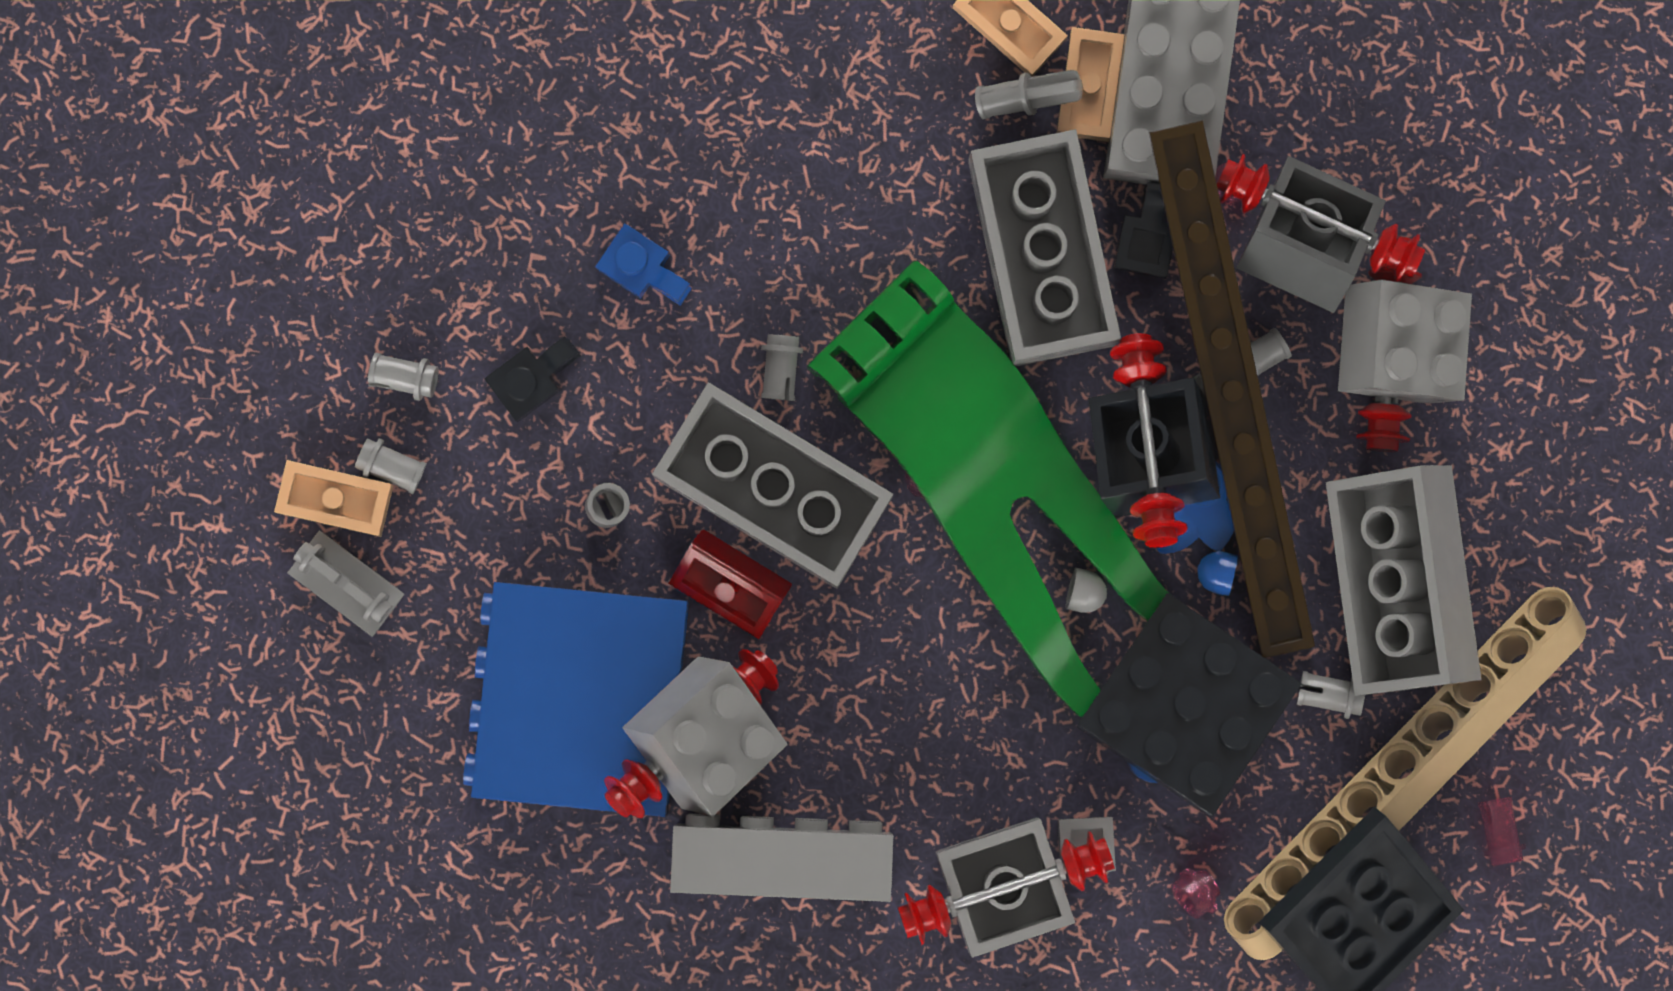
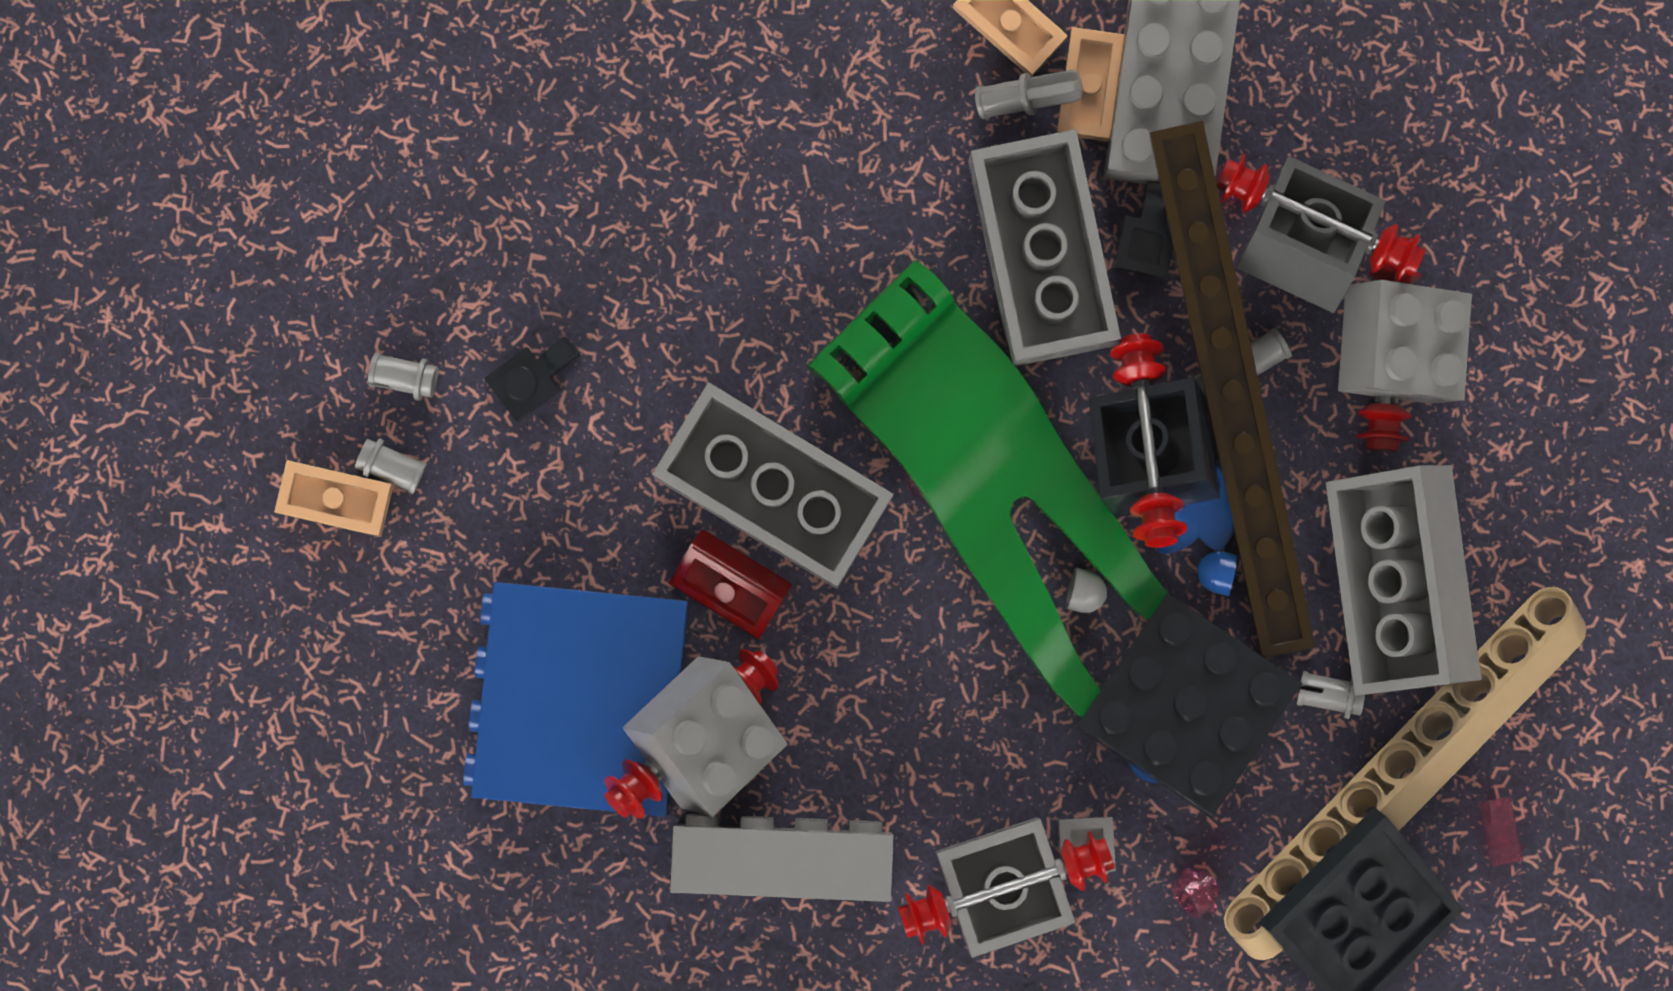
(345, 583): light grey hinge -> none
(616, 501): light grey hinge -> none
(638, 263): blue plate -> none
(780, 367): light grey pin -> none

